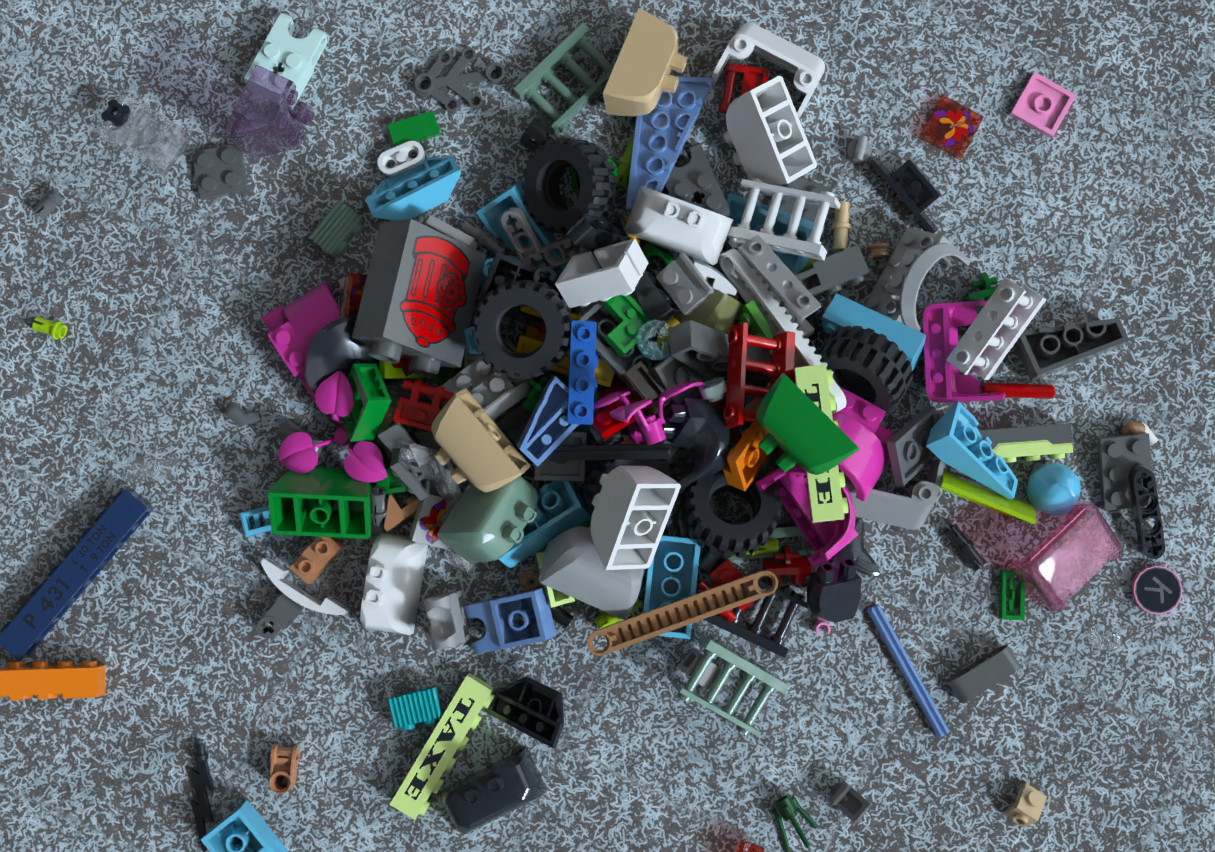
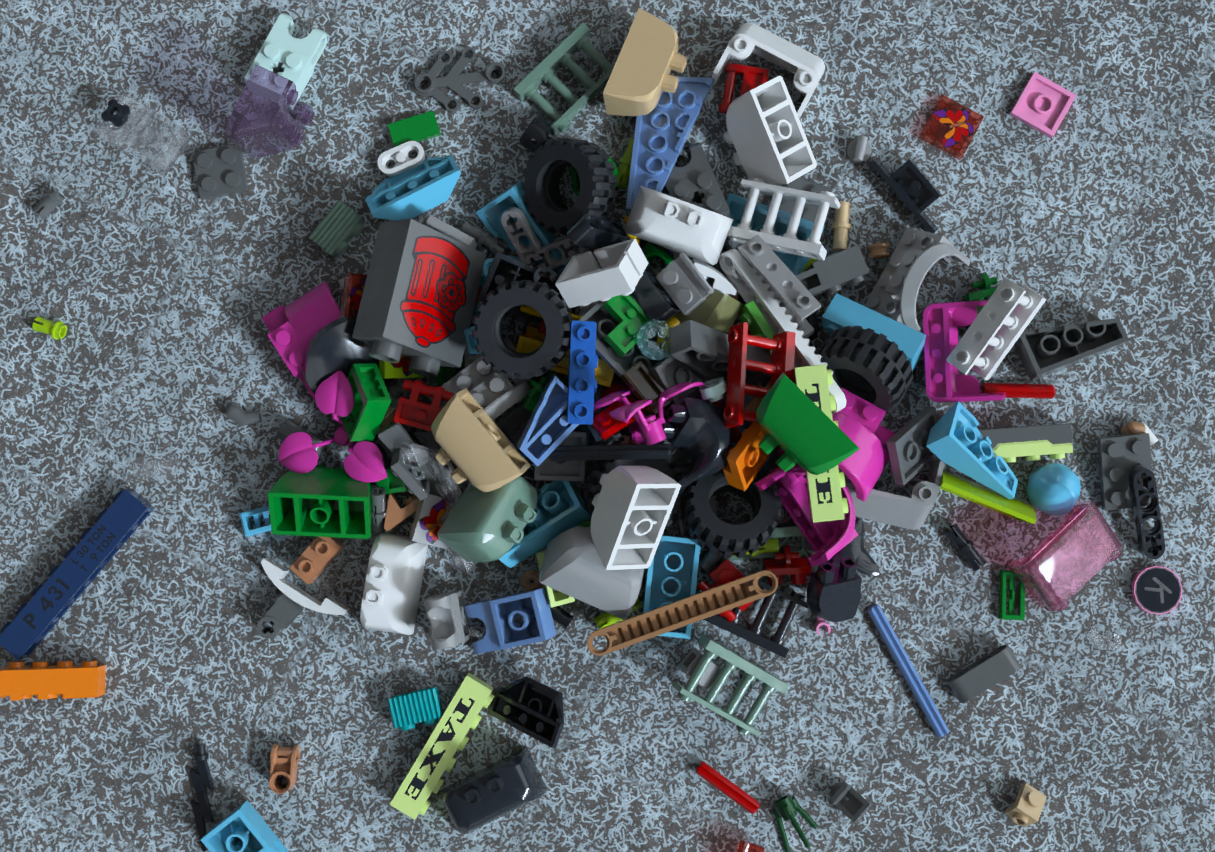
(727, 787): none -> red axle

